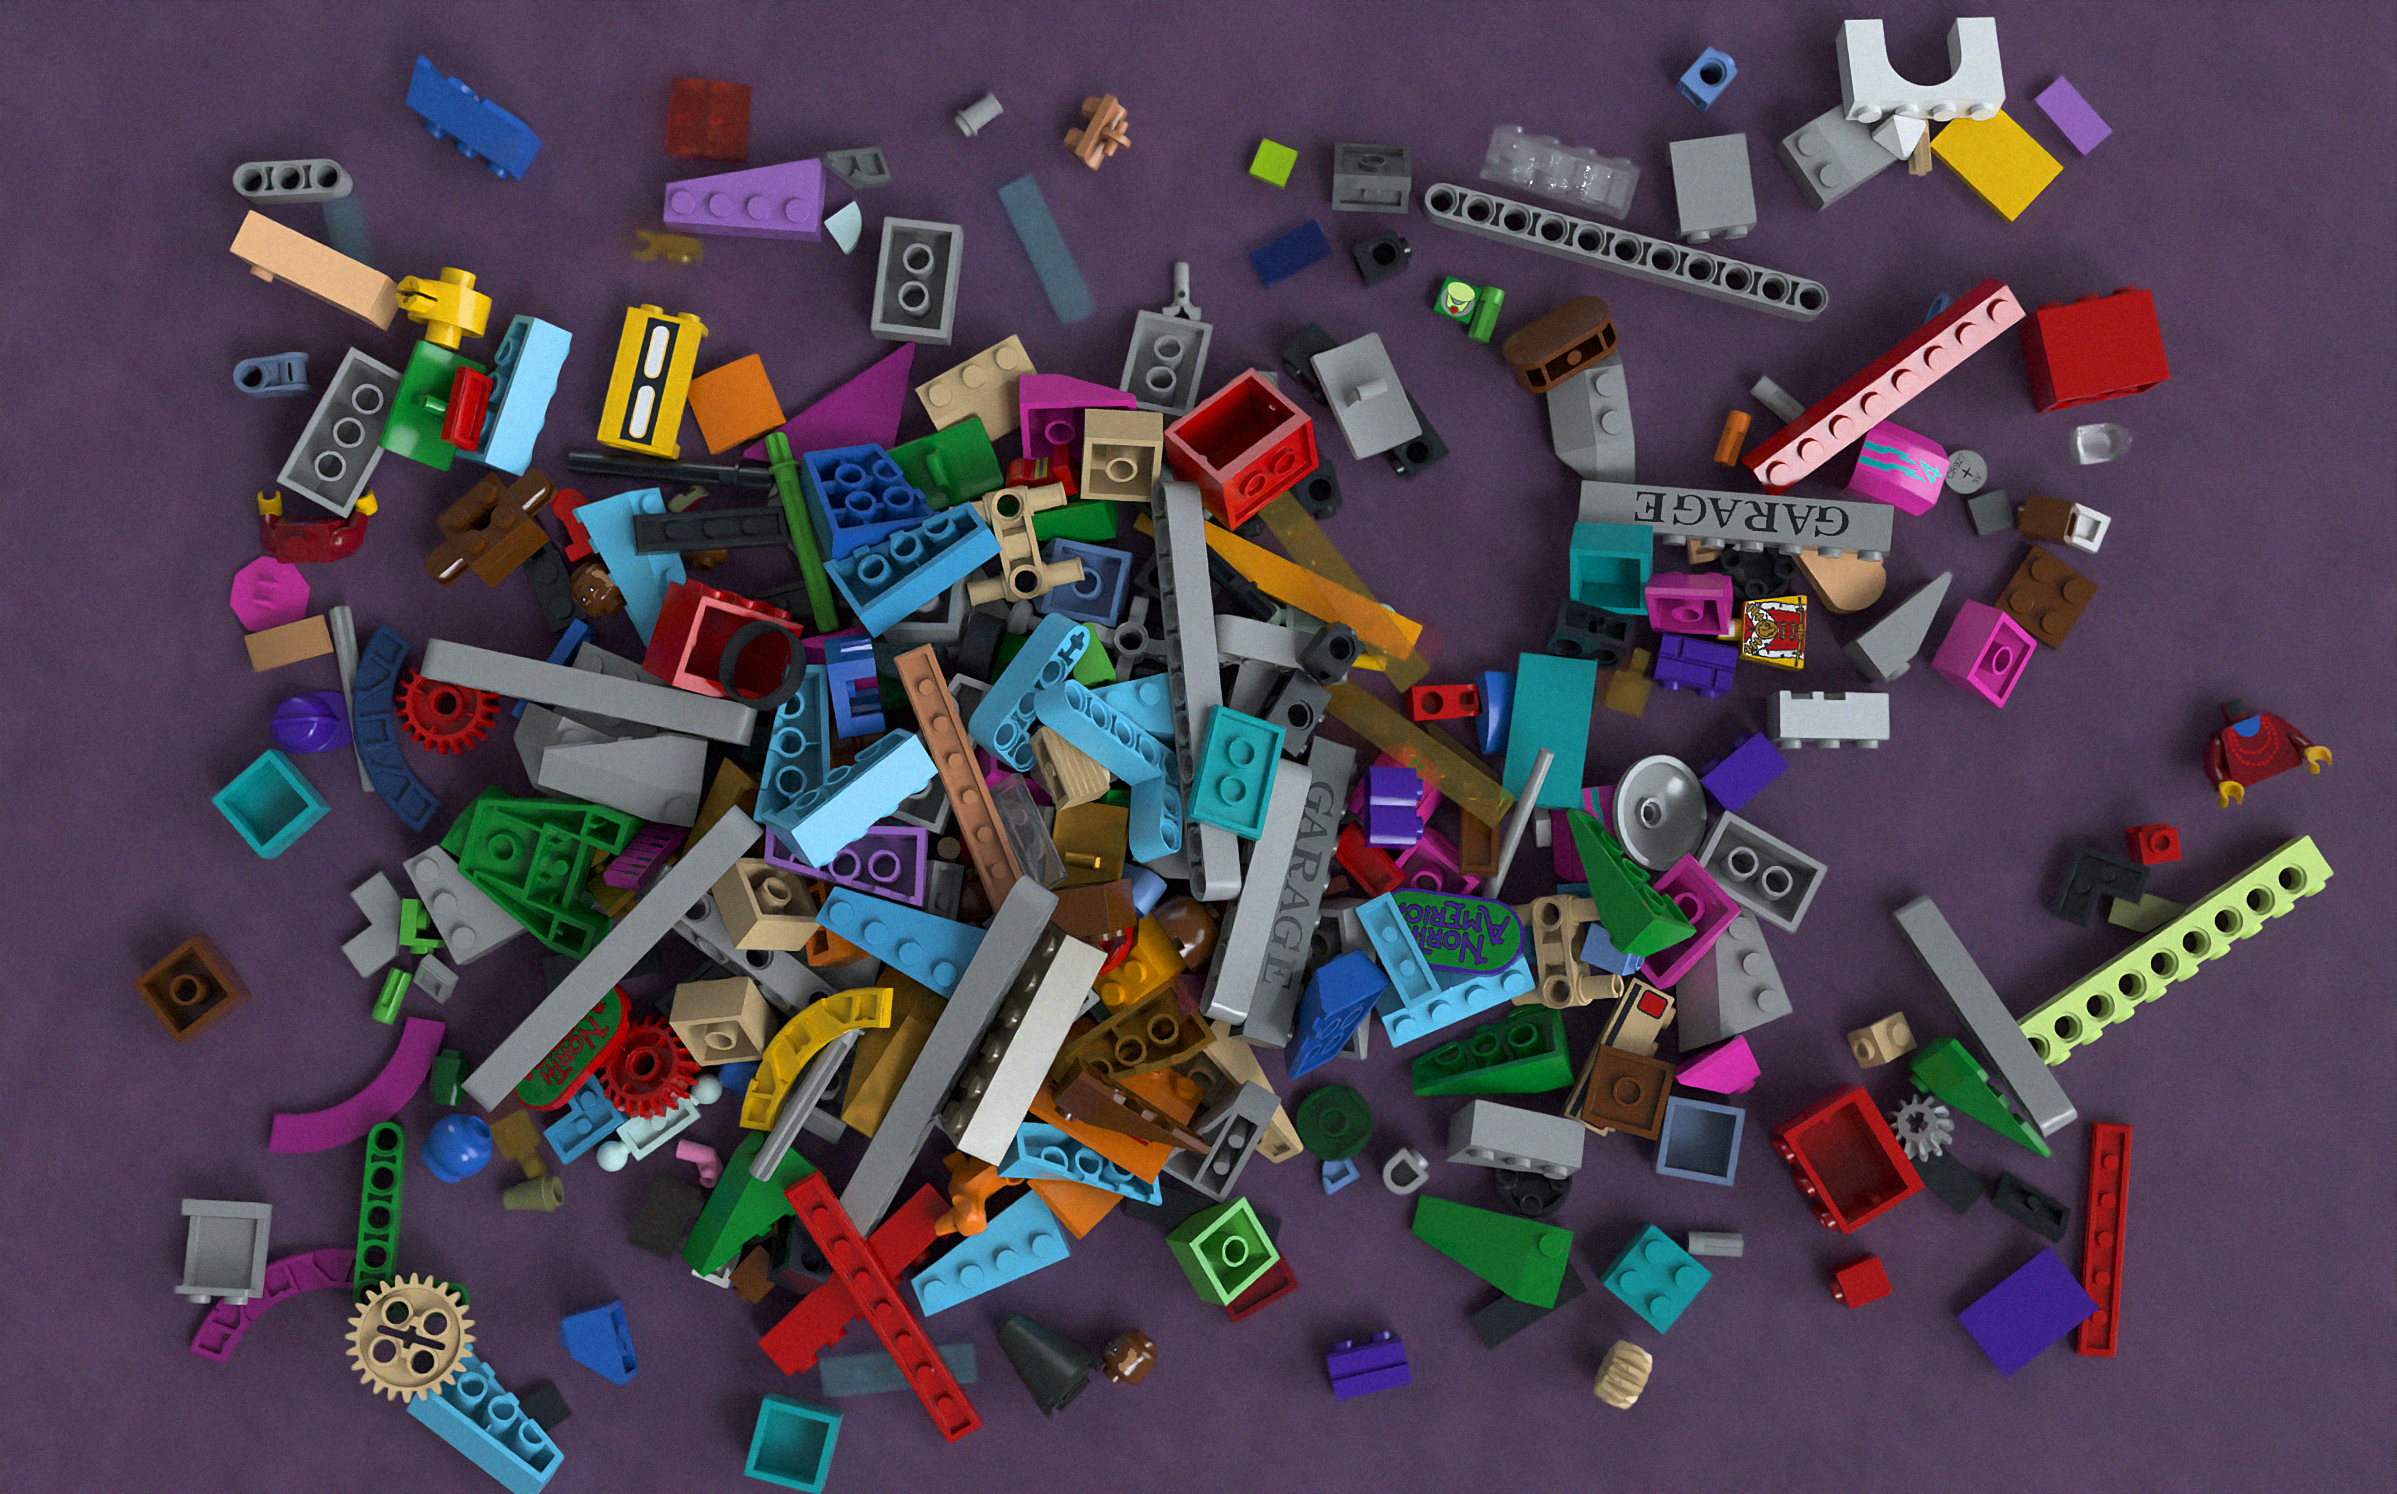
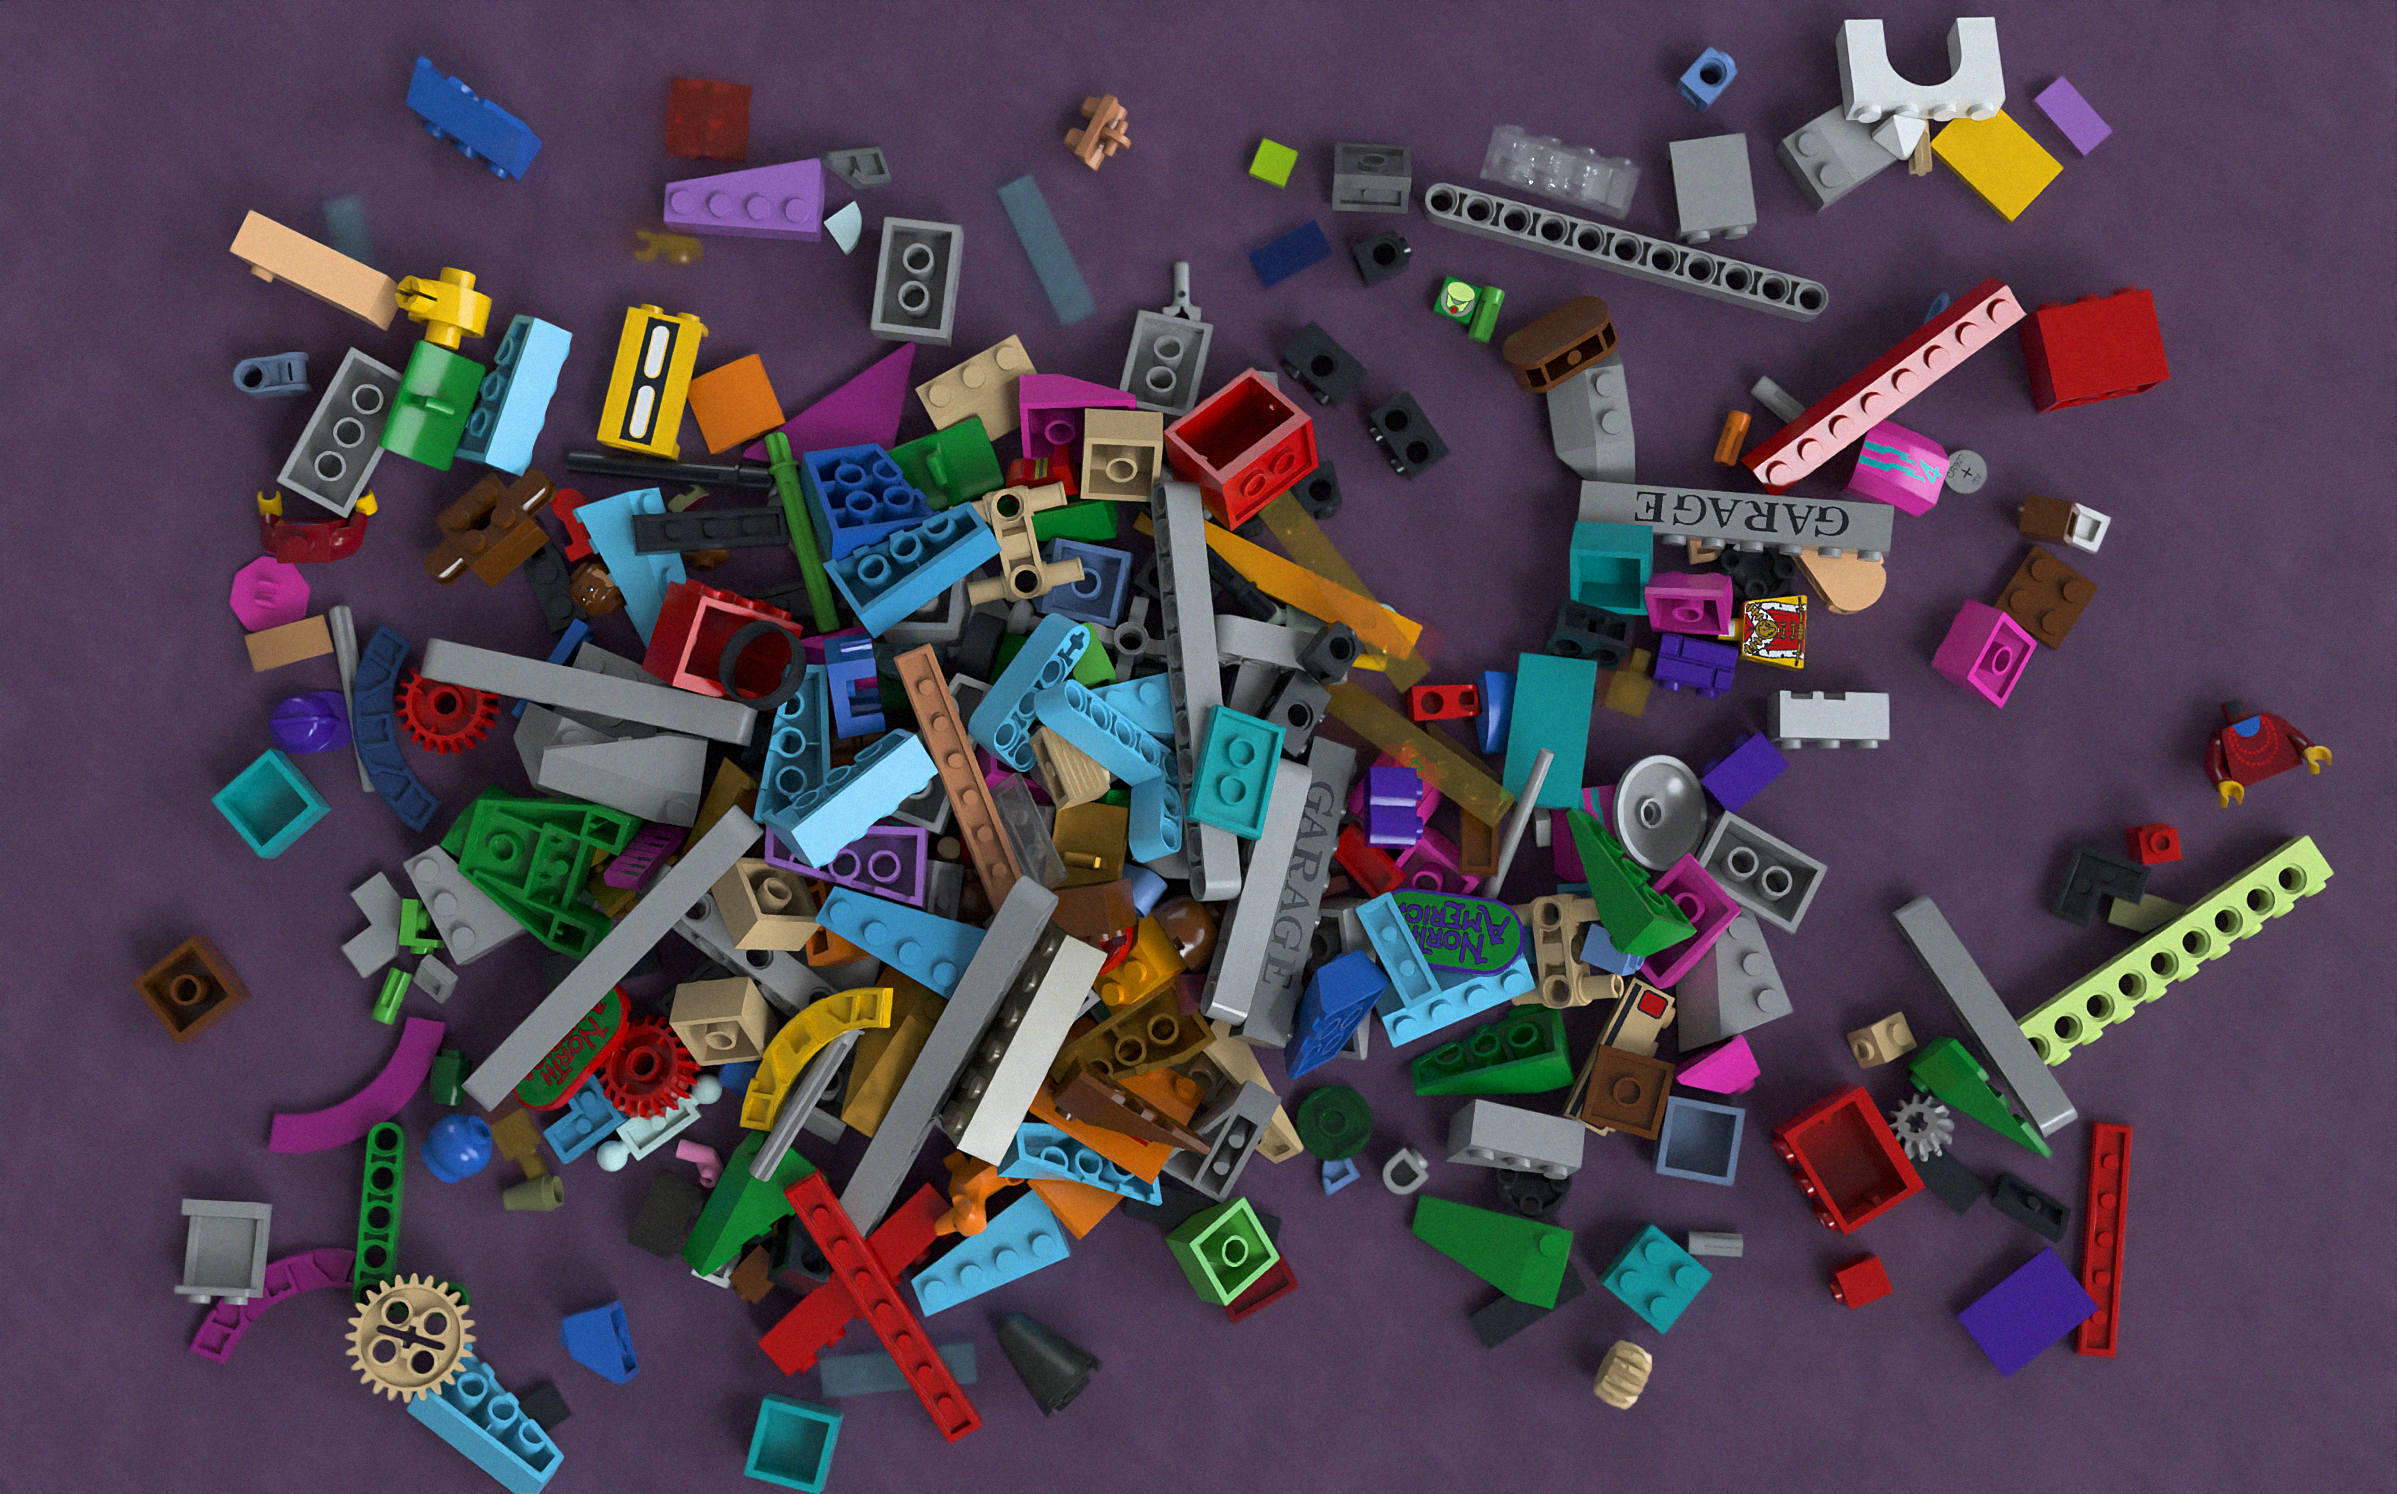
(275, 177): light grey beam -> none
(466, 409): red tile -> none
(977, 115): light grey pin -> none
(1129, 1357): reddish brown head -> none
(1366, 396): light grey shield -> none
(1367, 1365): dark purple brick -> none
(1895, 638): light grey slope -> none
(1990, 513): dark grey tile -> none
(2098, 443): clear plate -> none

